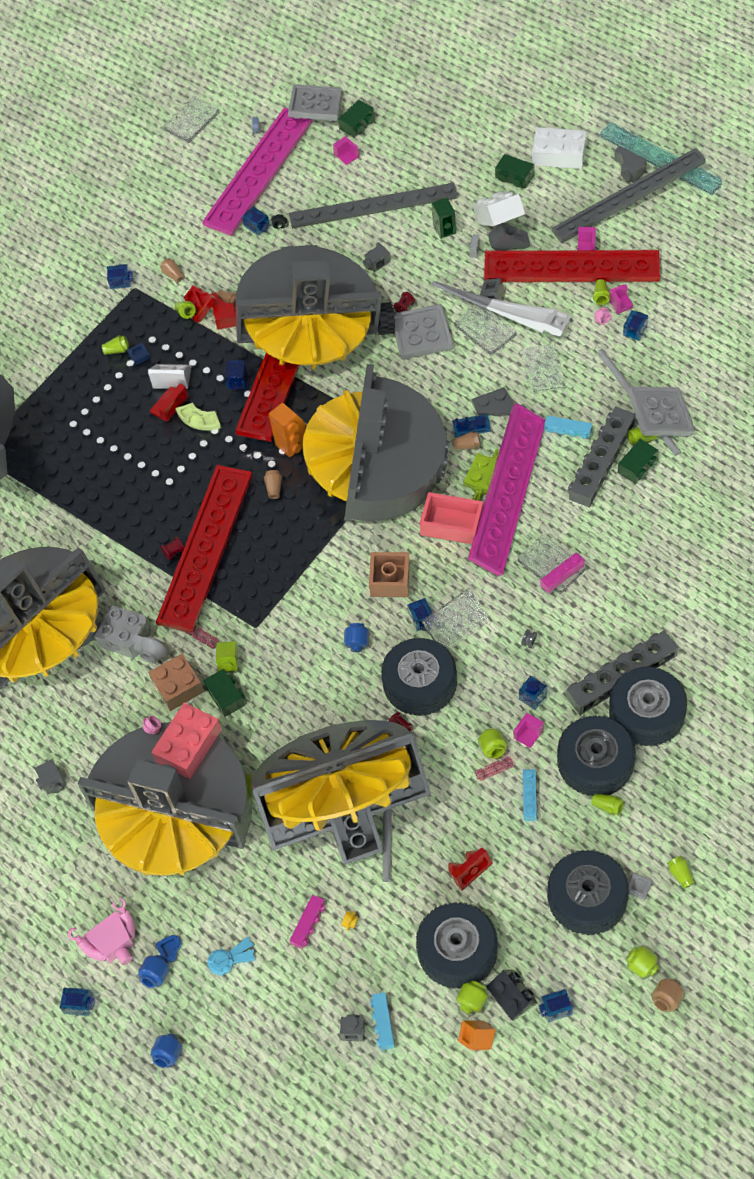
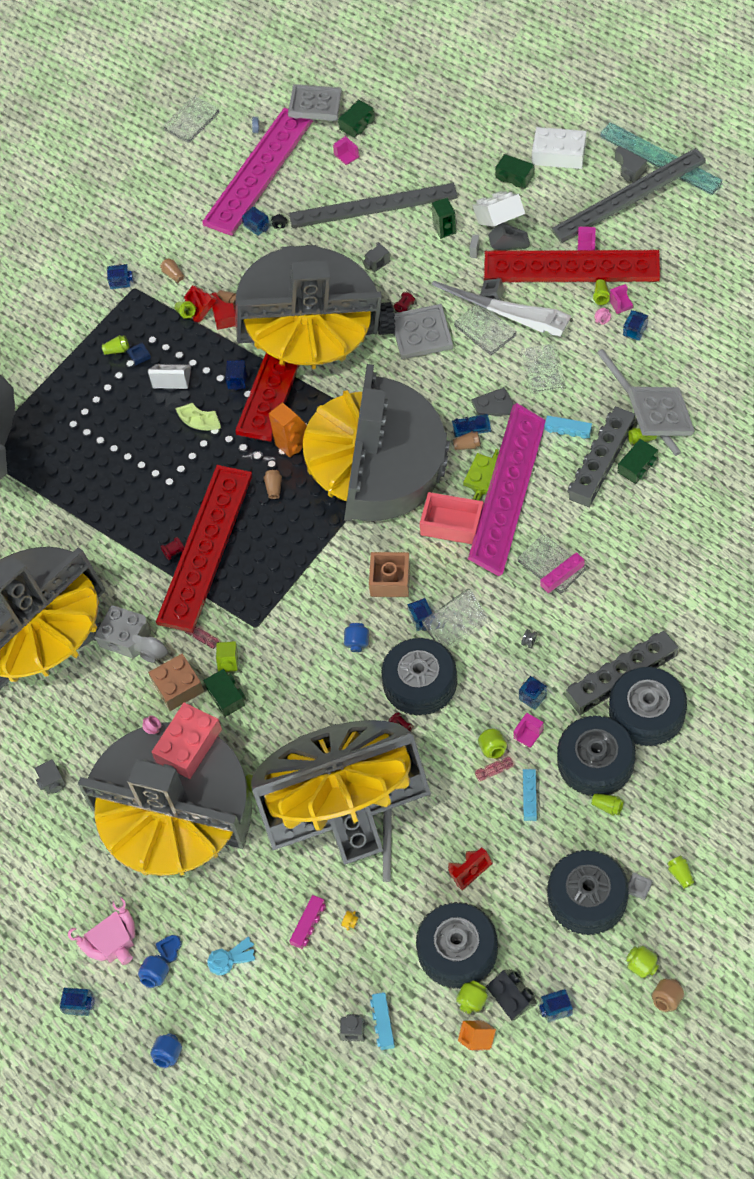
(168, 403): red panel -> none

